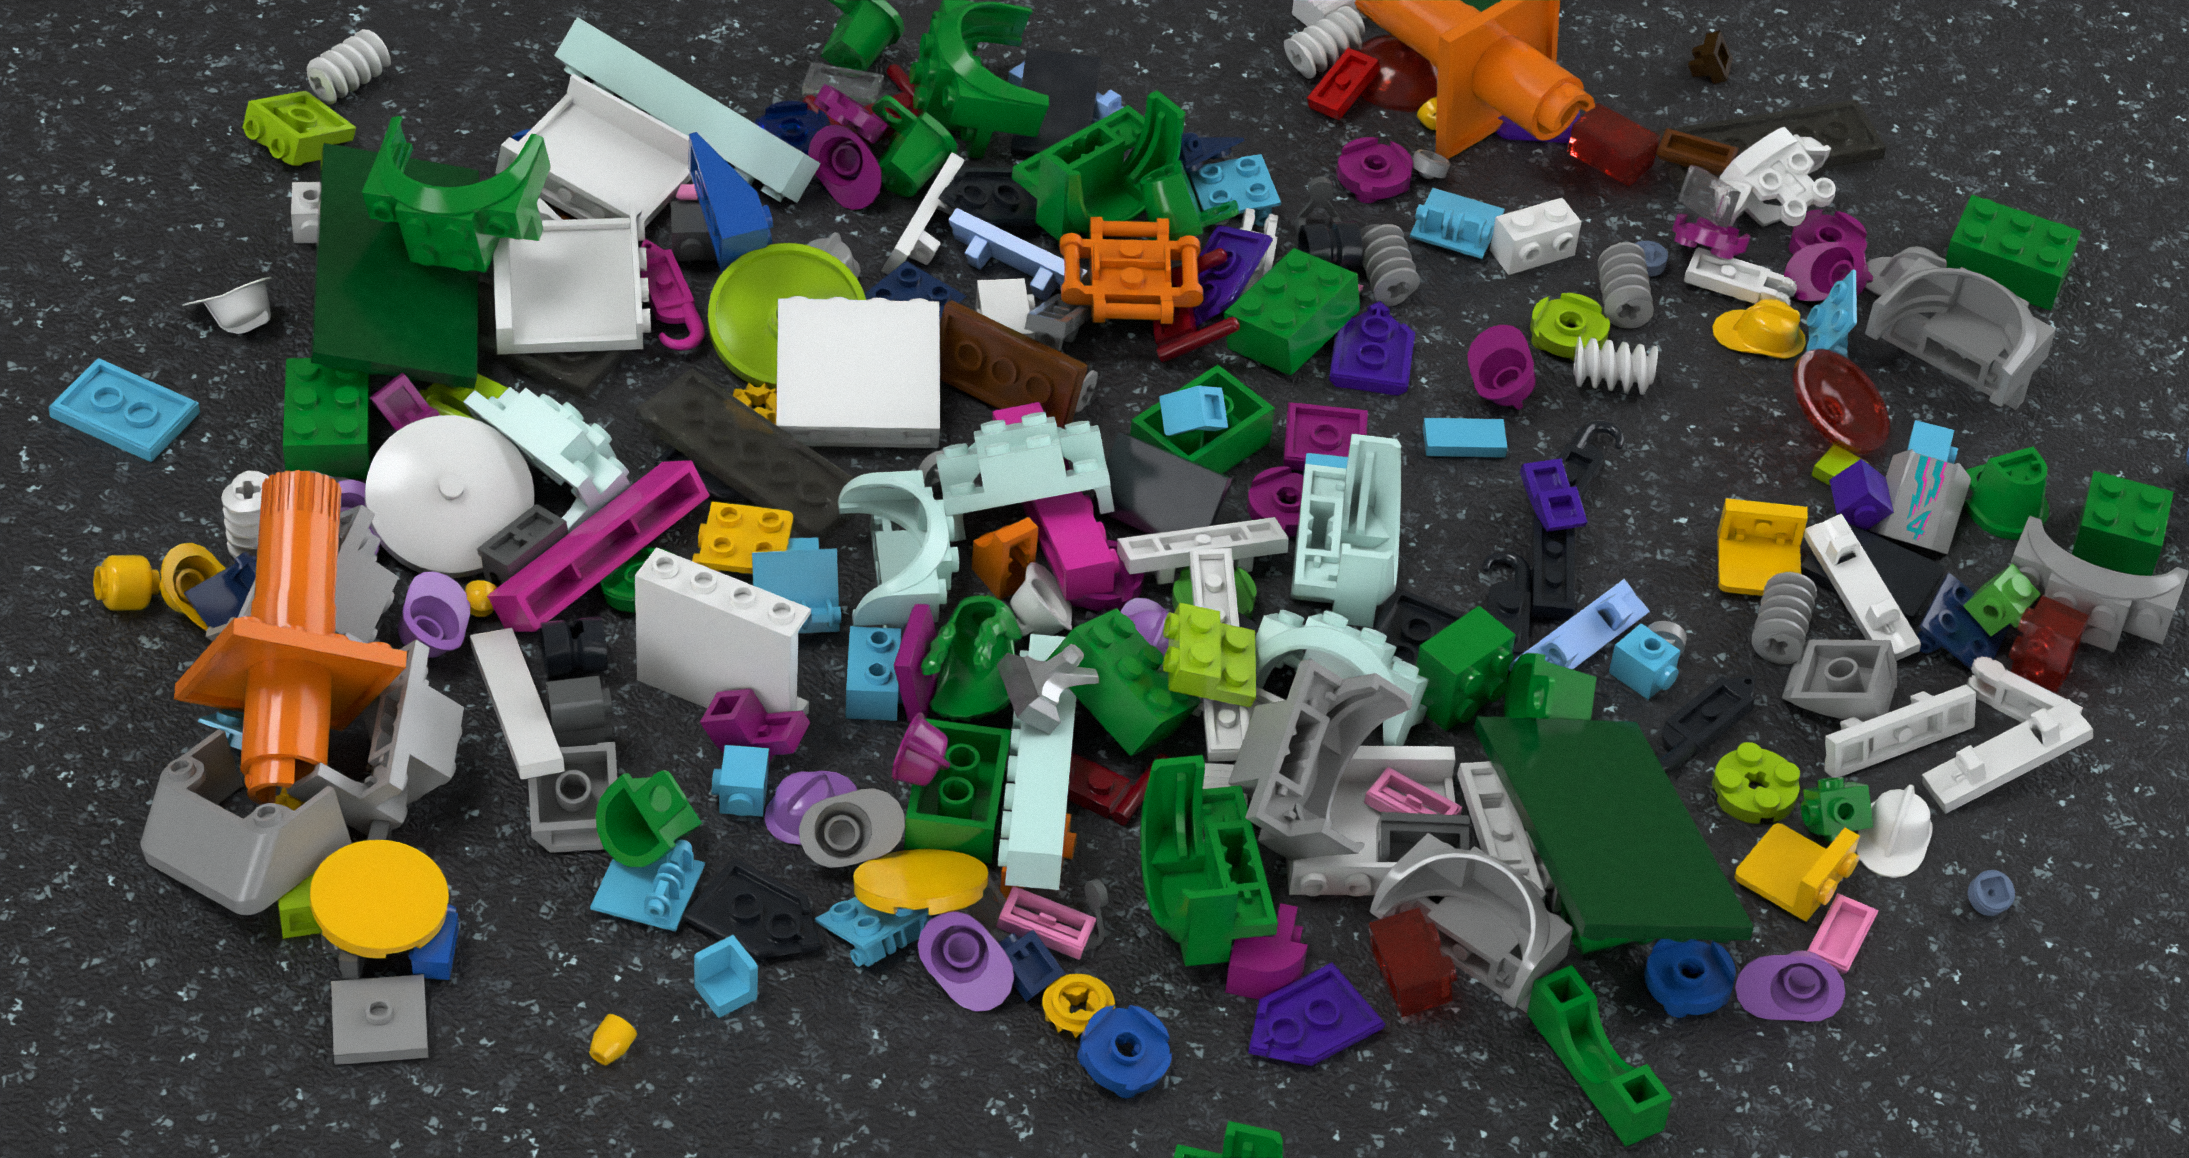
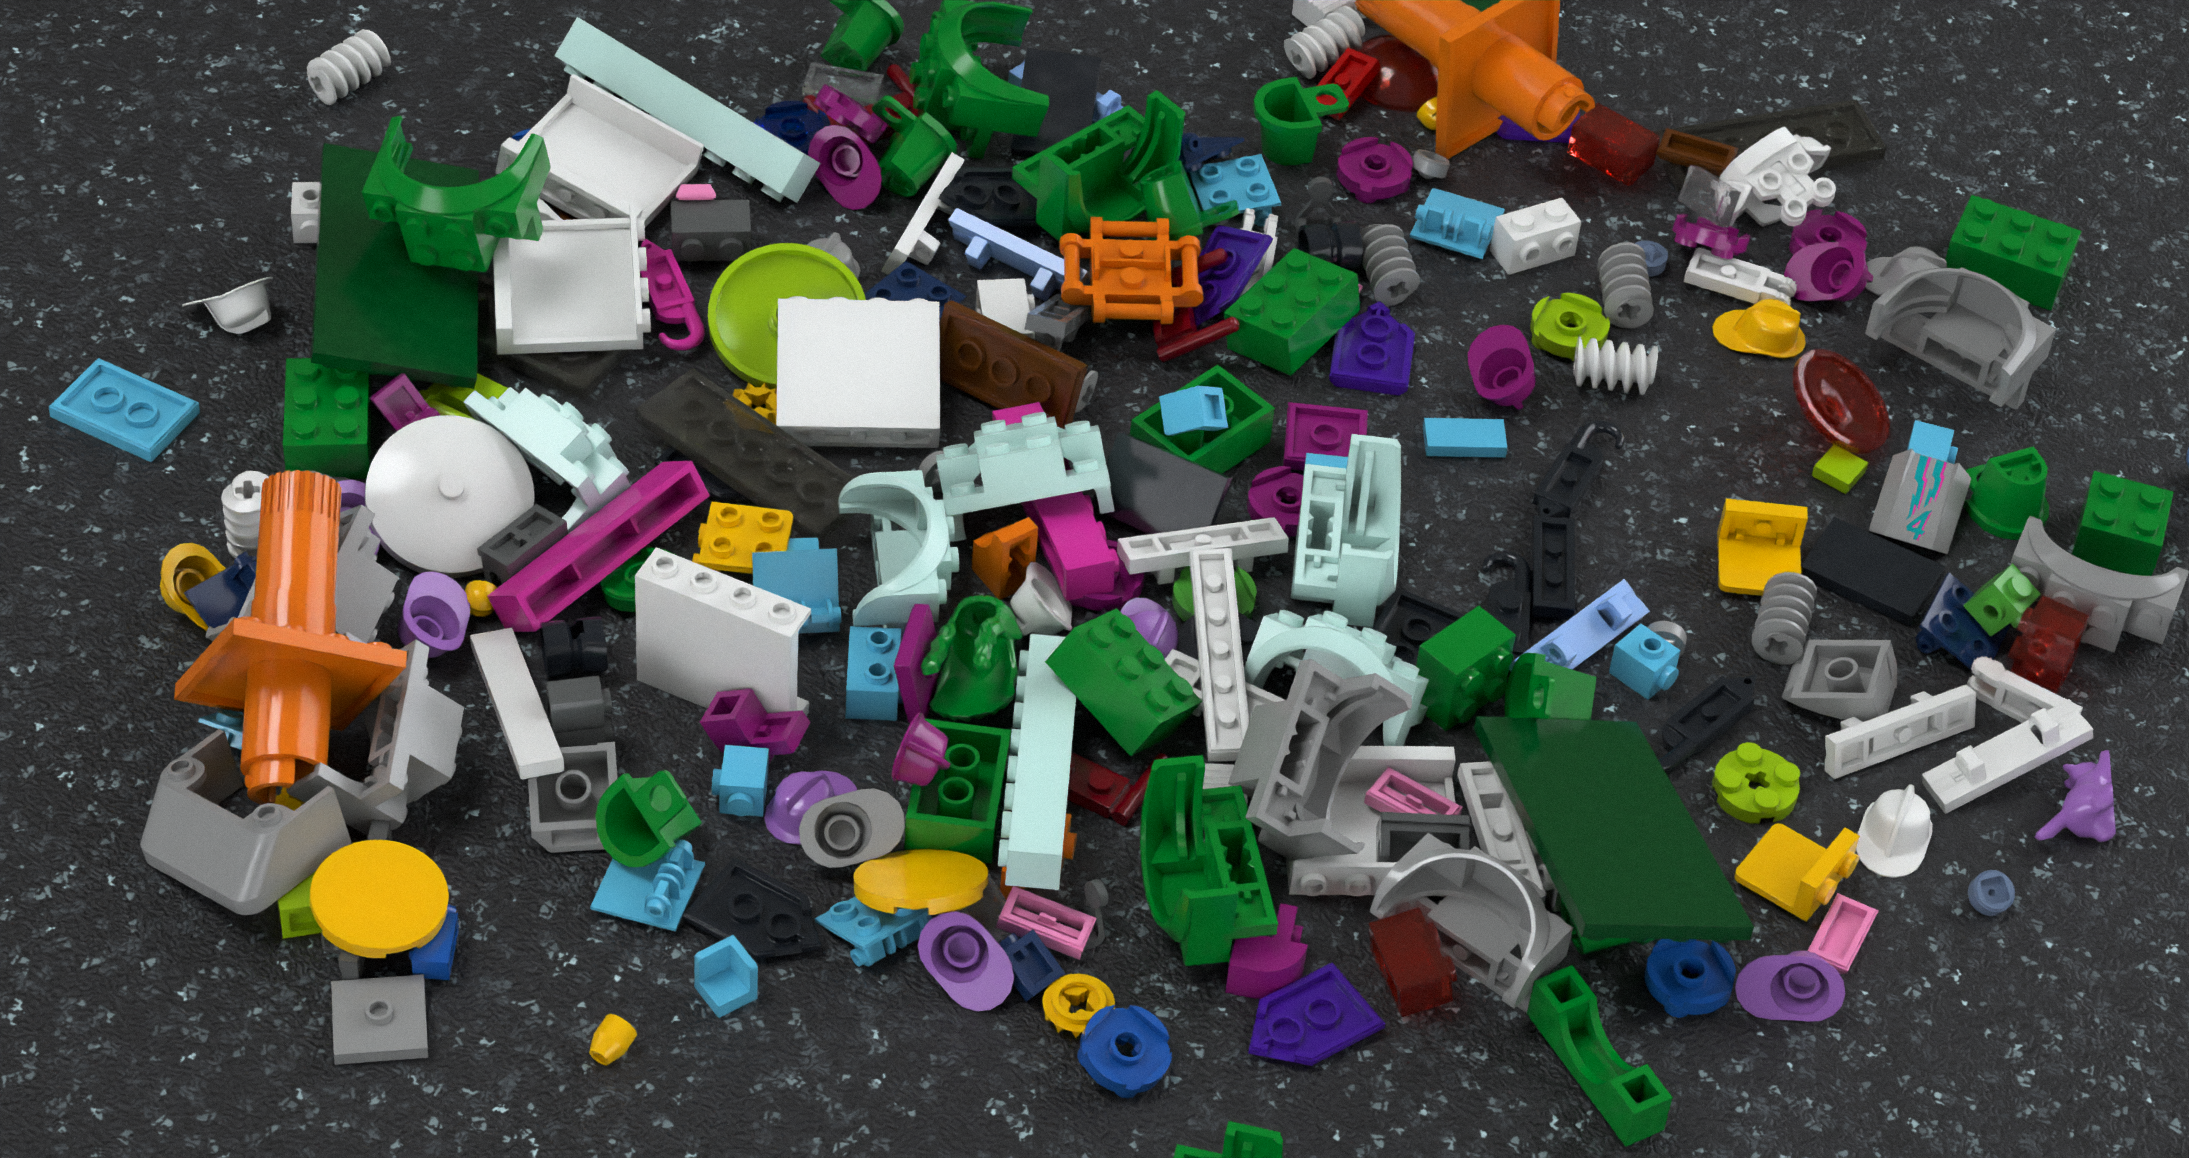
(125, 582): yellow head -> none
(295, 126): lime plate -> none
(728, 204): blue slope -> none
(1037, 684): piece -> none
(1209, 656): lime plate -> none
(1291, 119): none -> green container
(1551, 496): dark purple slope -> none
(1712, 58): dark brown tile -> none
(1834, 317): medium azure hinge -> none
(1836, 807): green brick -> none
(1860, 586): white hinge -> none
(1861, 495): dark purple brick -> none
(2089, 803): none -> medium lavender animal

